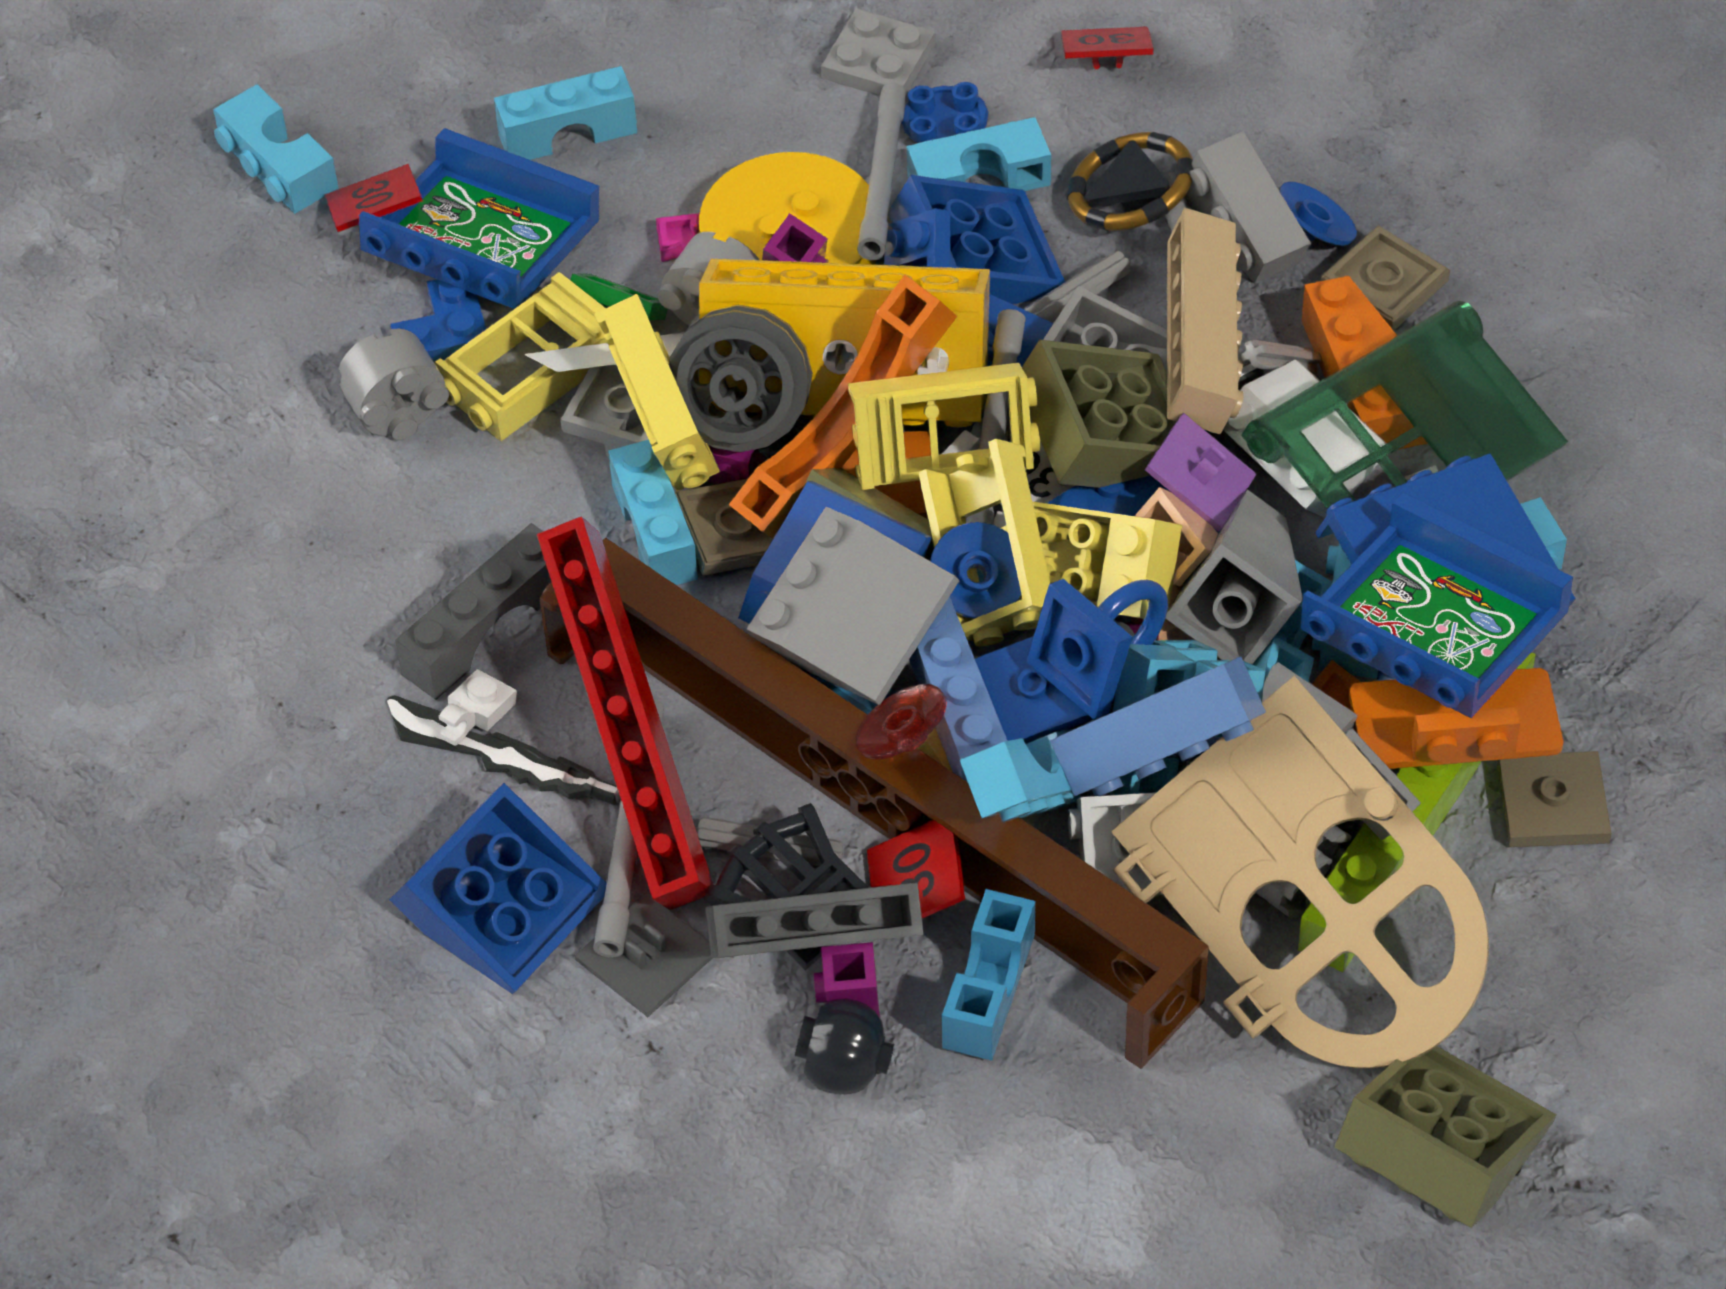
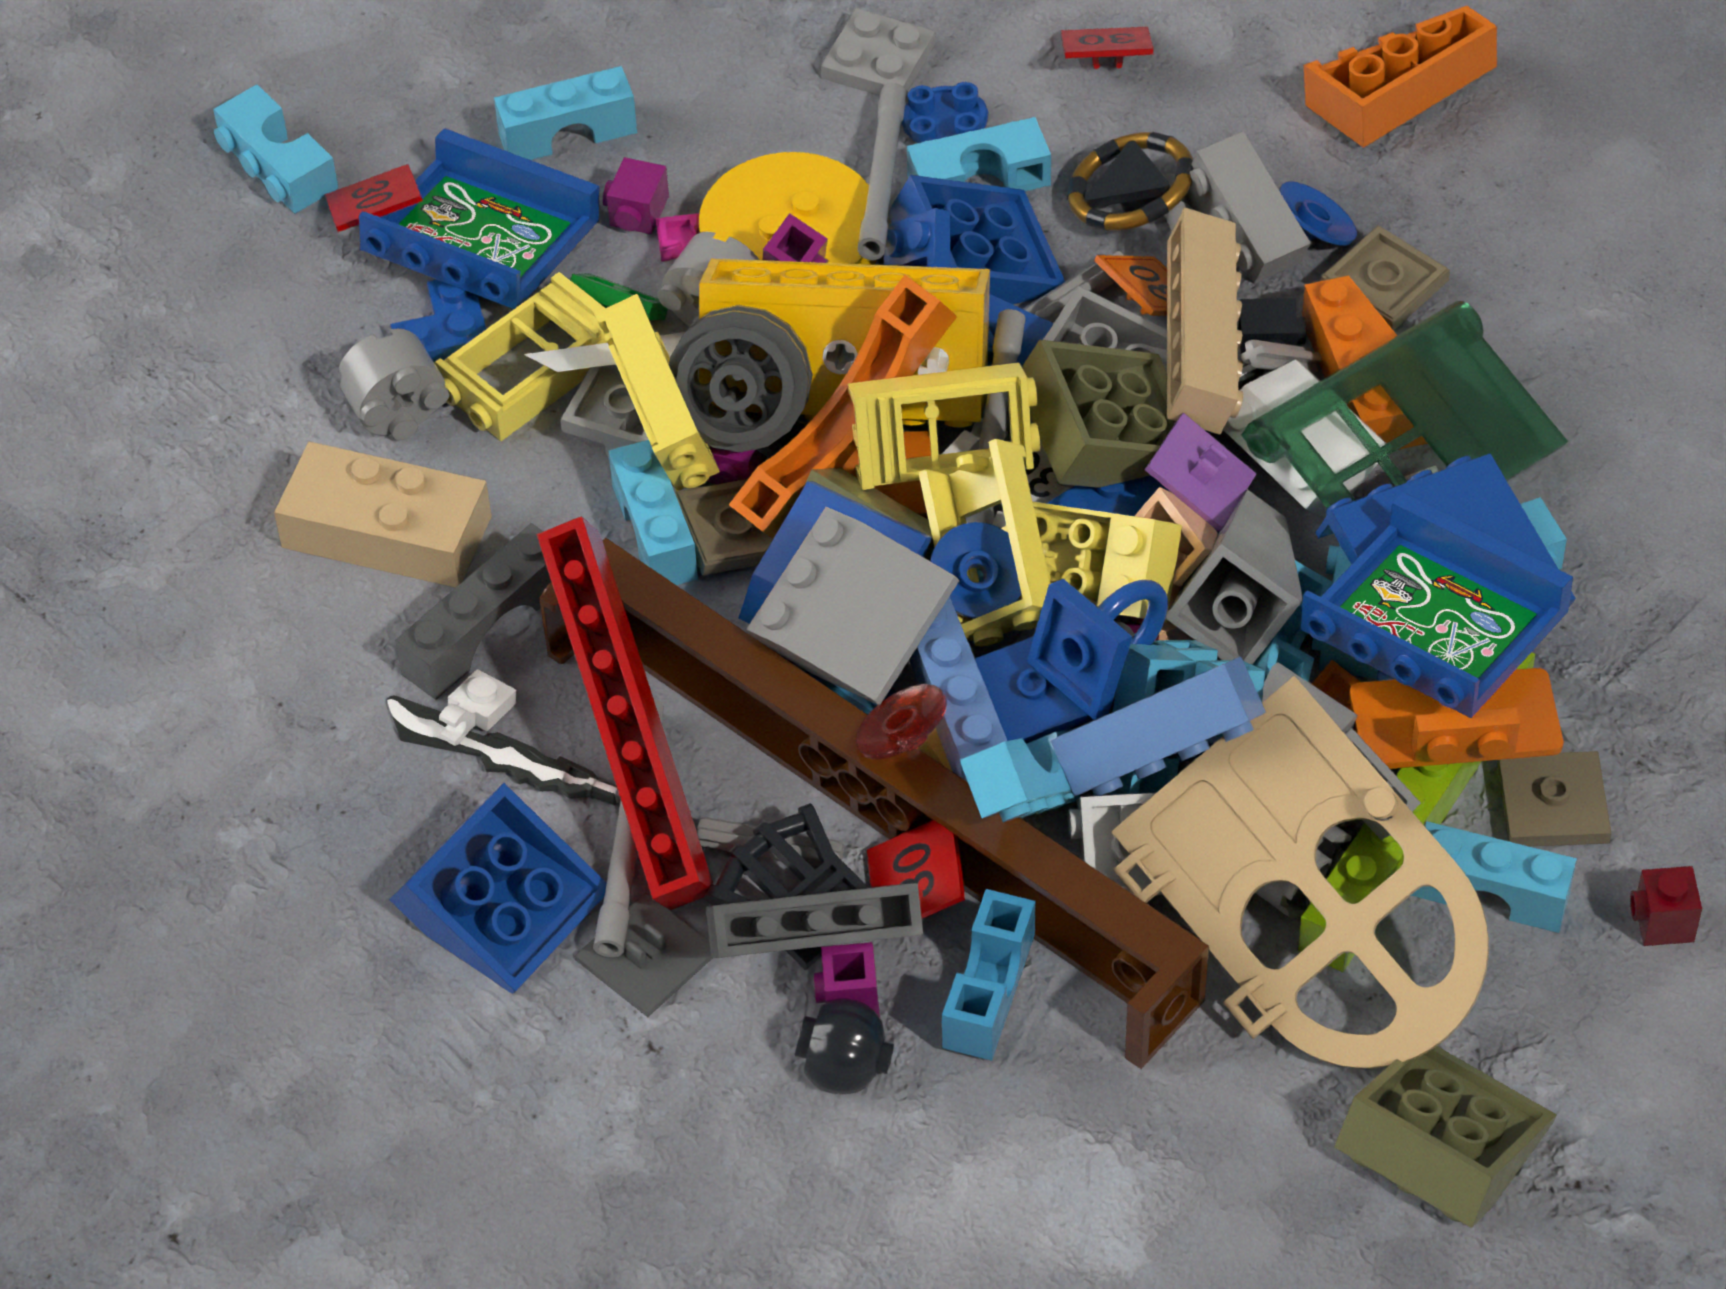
(383, 514): none -> tan brick
(636, 195): none -> magenta brick
(1141, 278): none -> orange piece
(1271, 321): none -> black brick
(1402, 75): none -> orange wedge
(1526, 877): none -> medium azure arch
(1667, 905): none -> dark red brick

